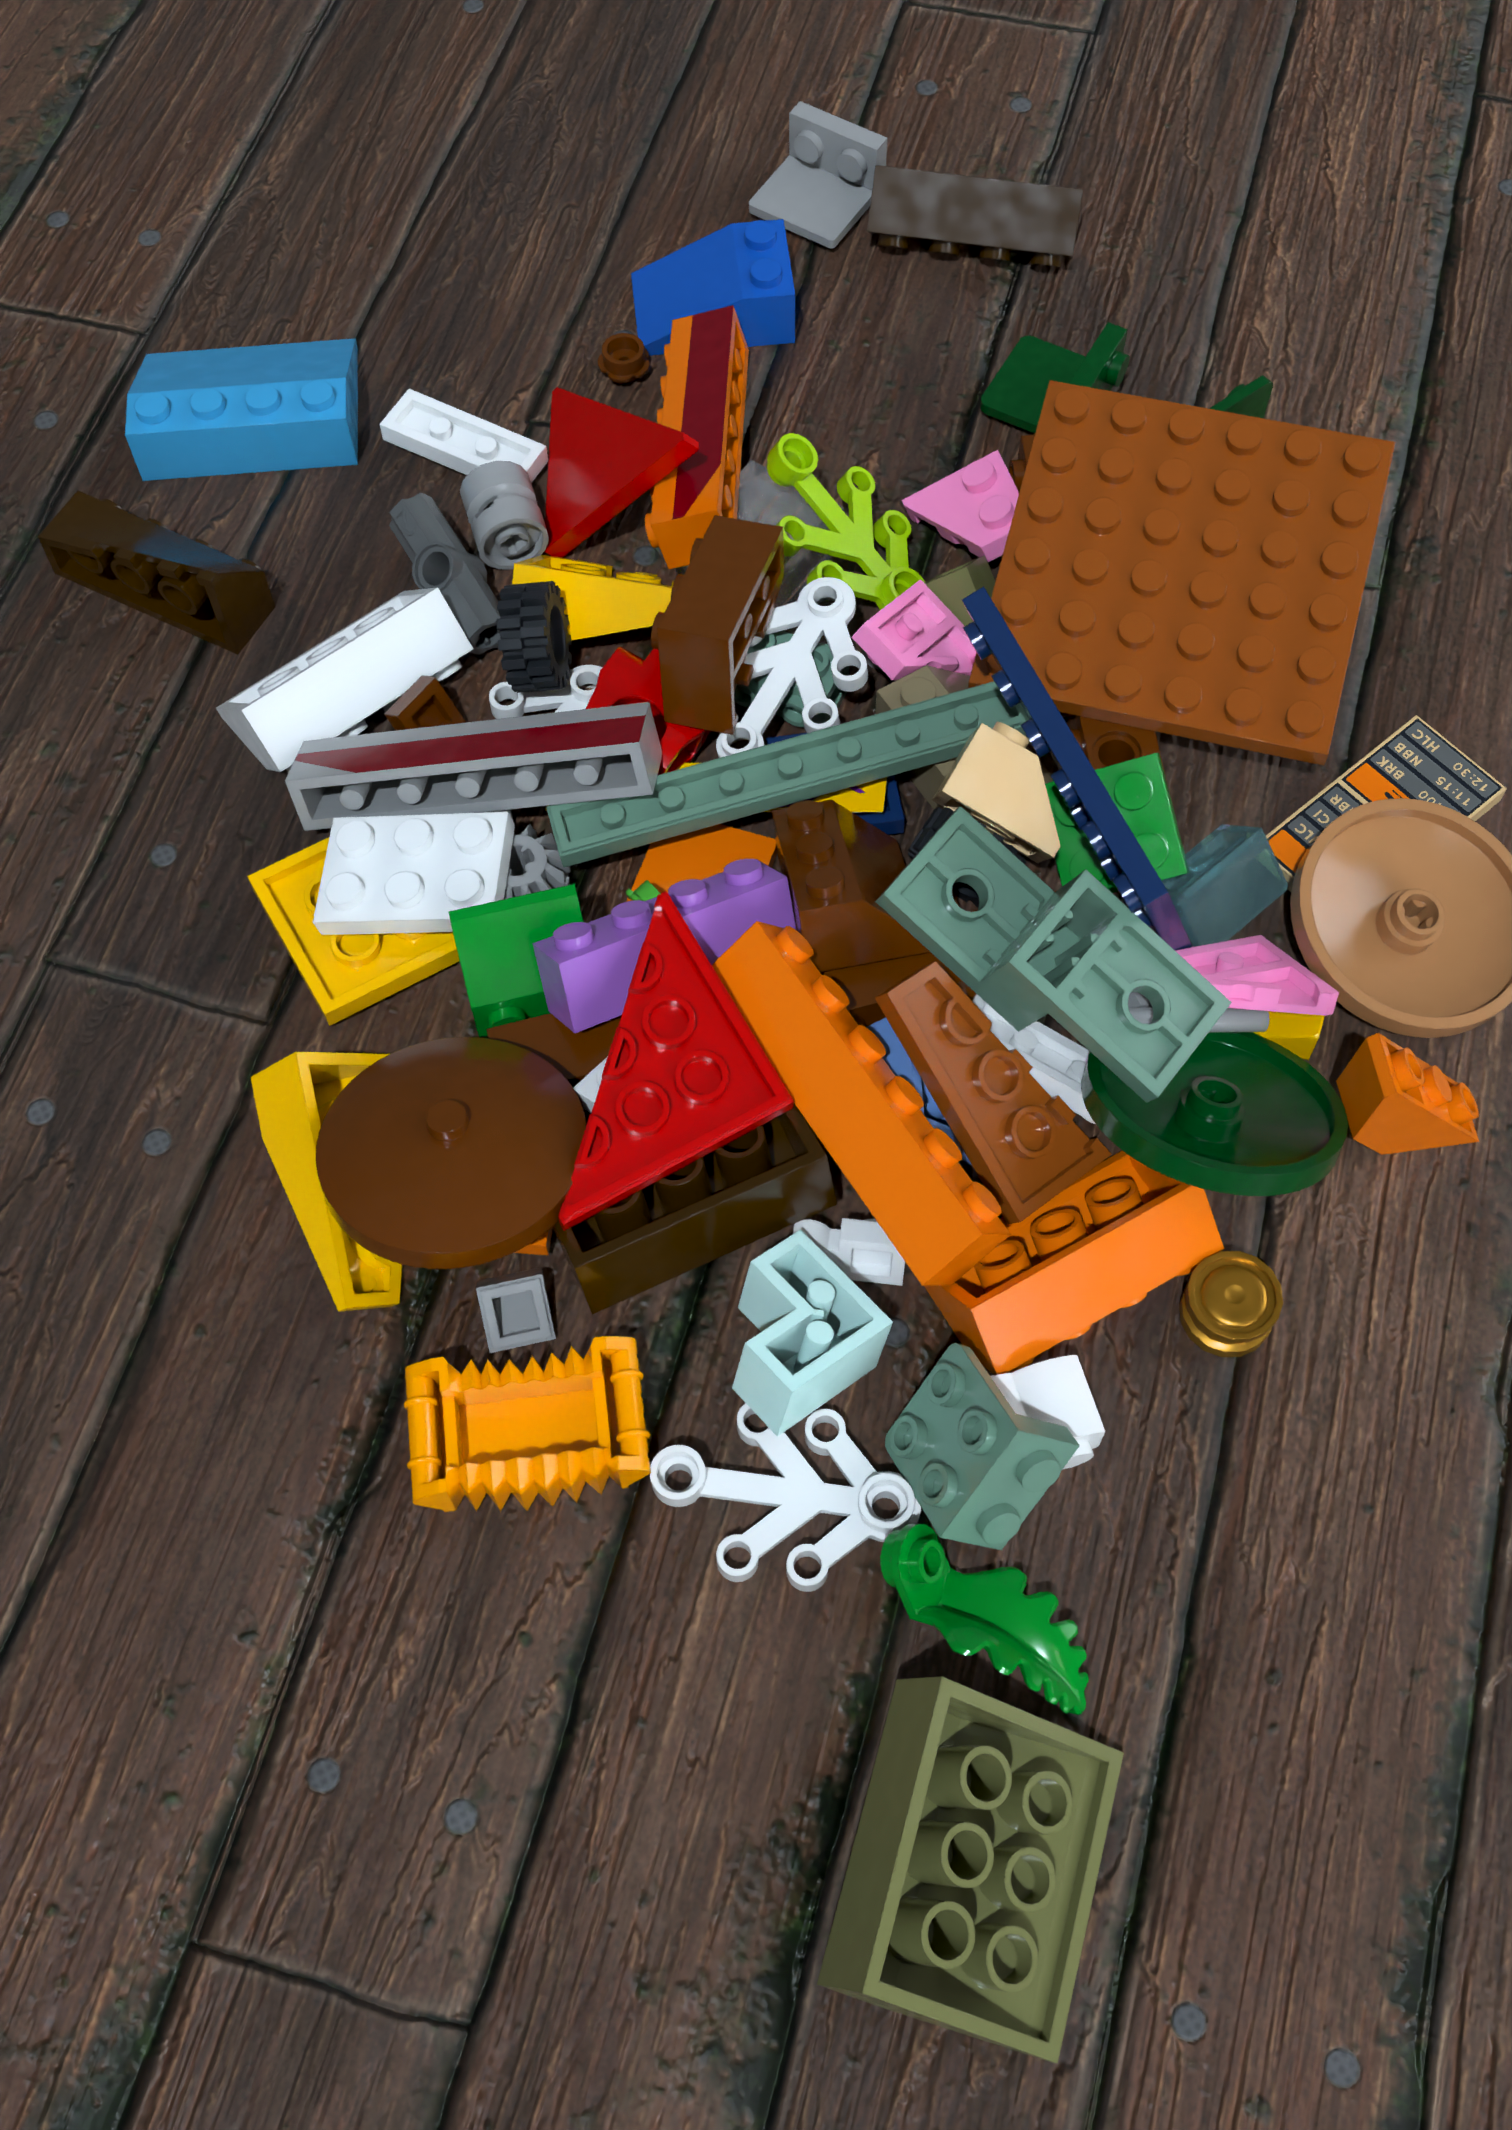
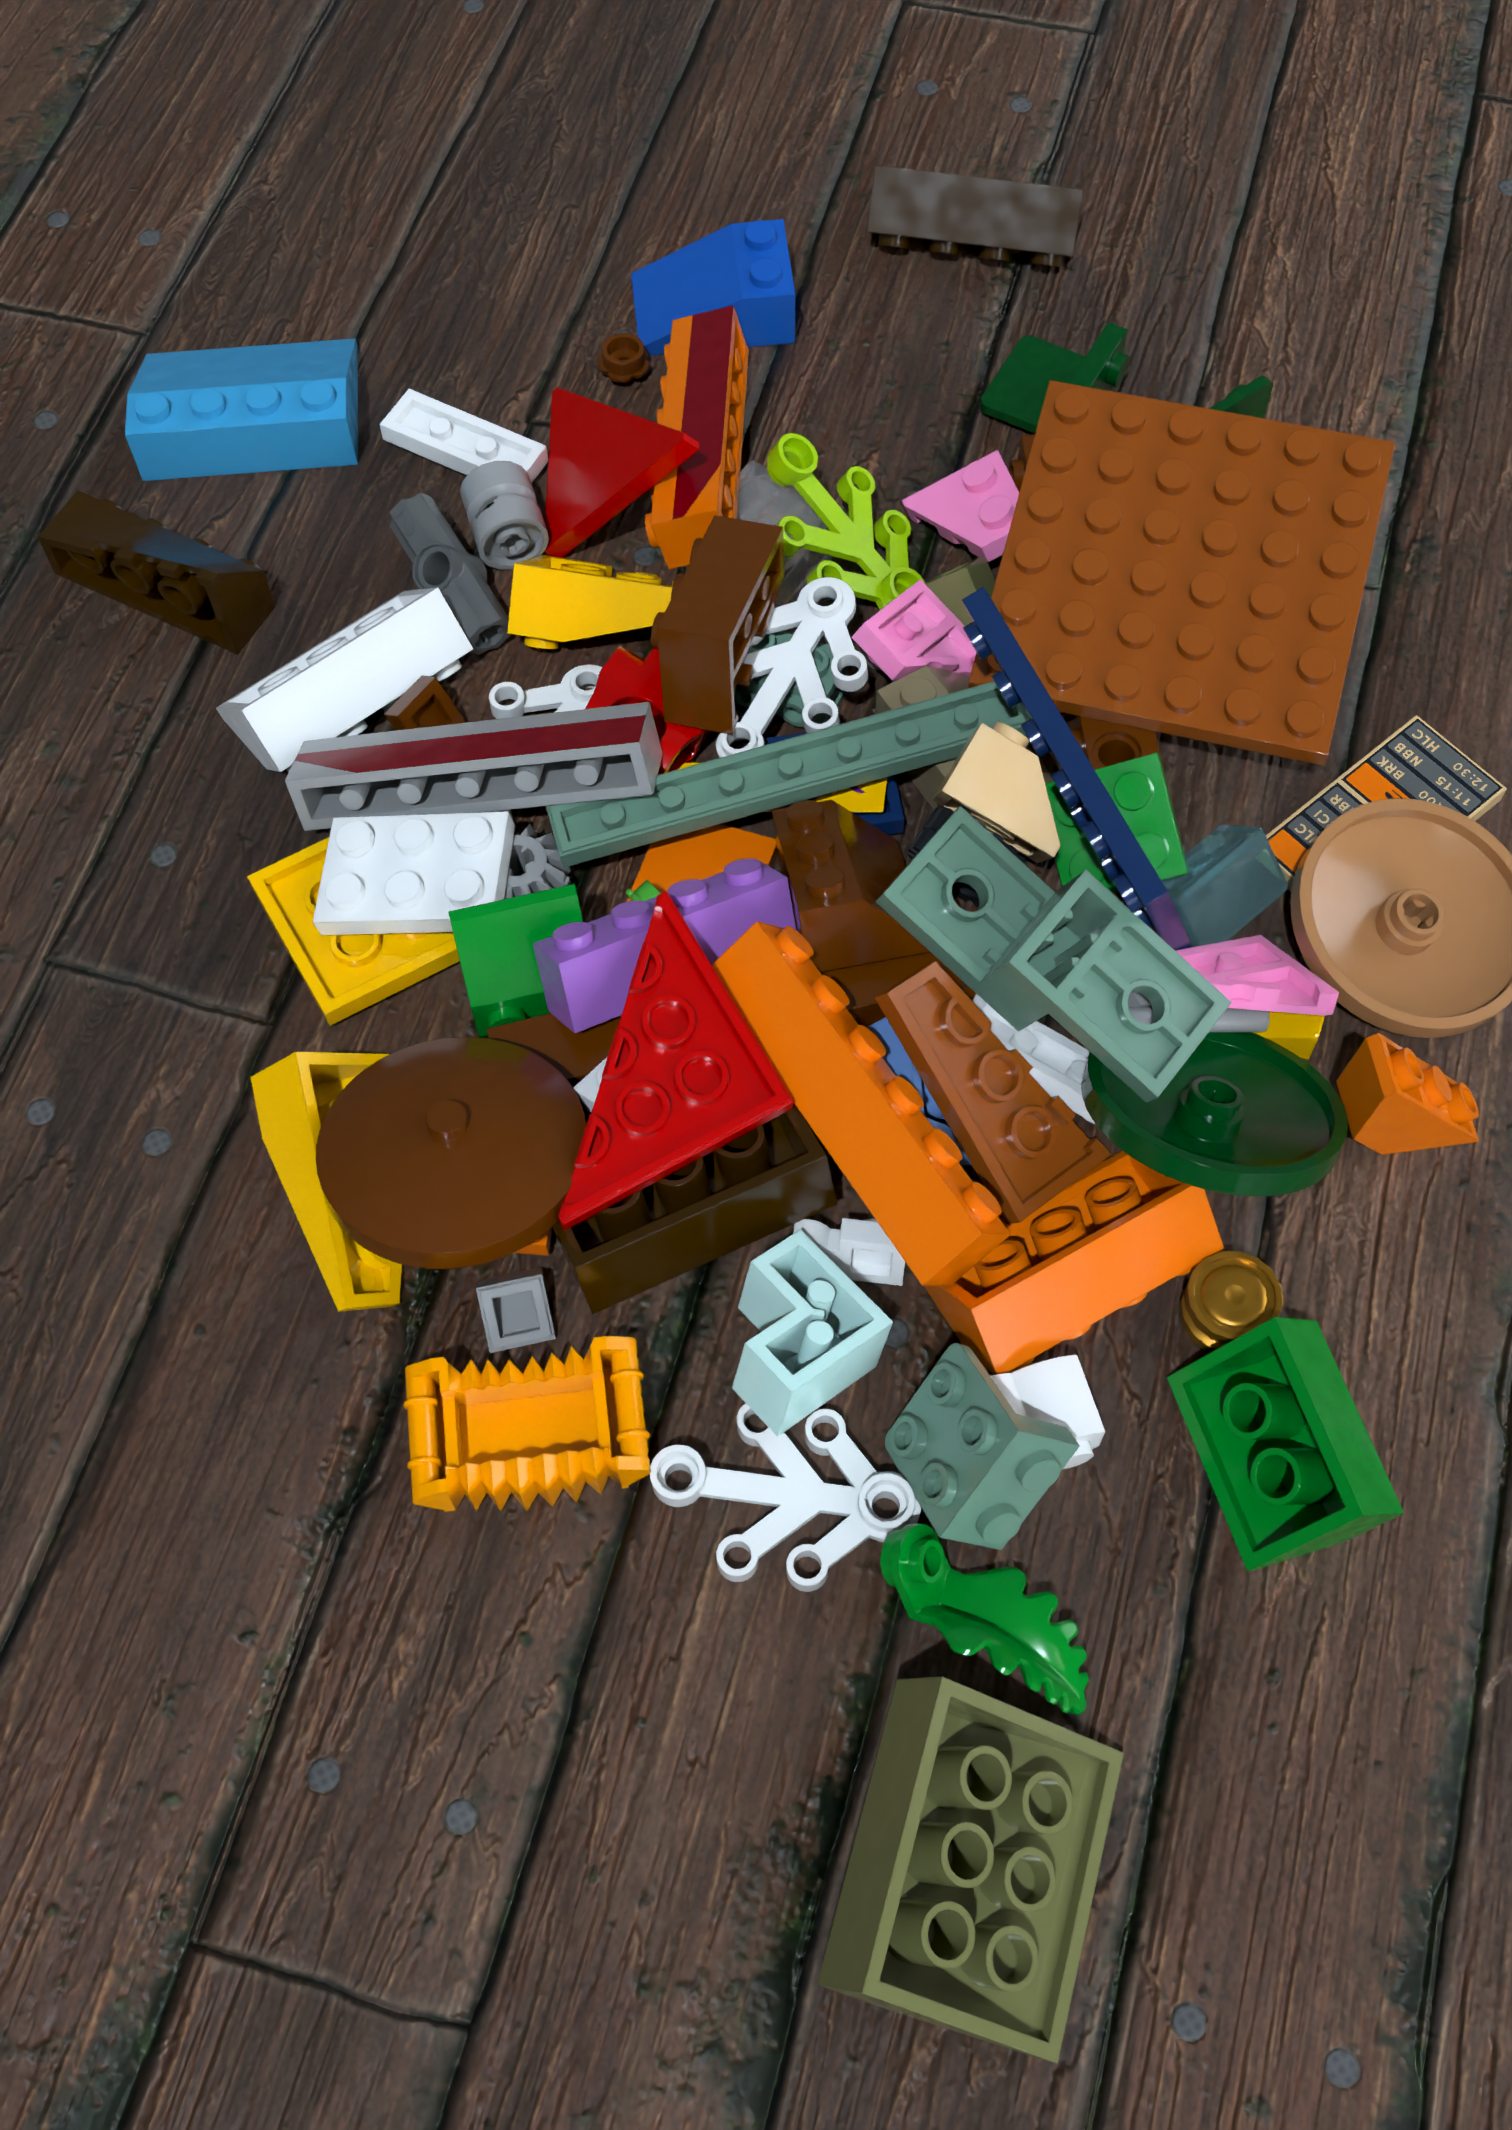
(534, 636): black tyre -> none
(824, 178): light grey bracket -> none
(1283, 1443): none -> green slope

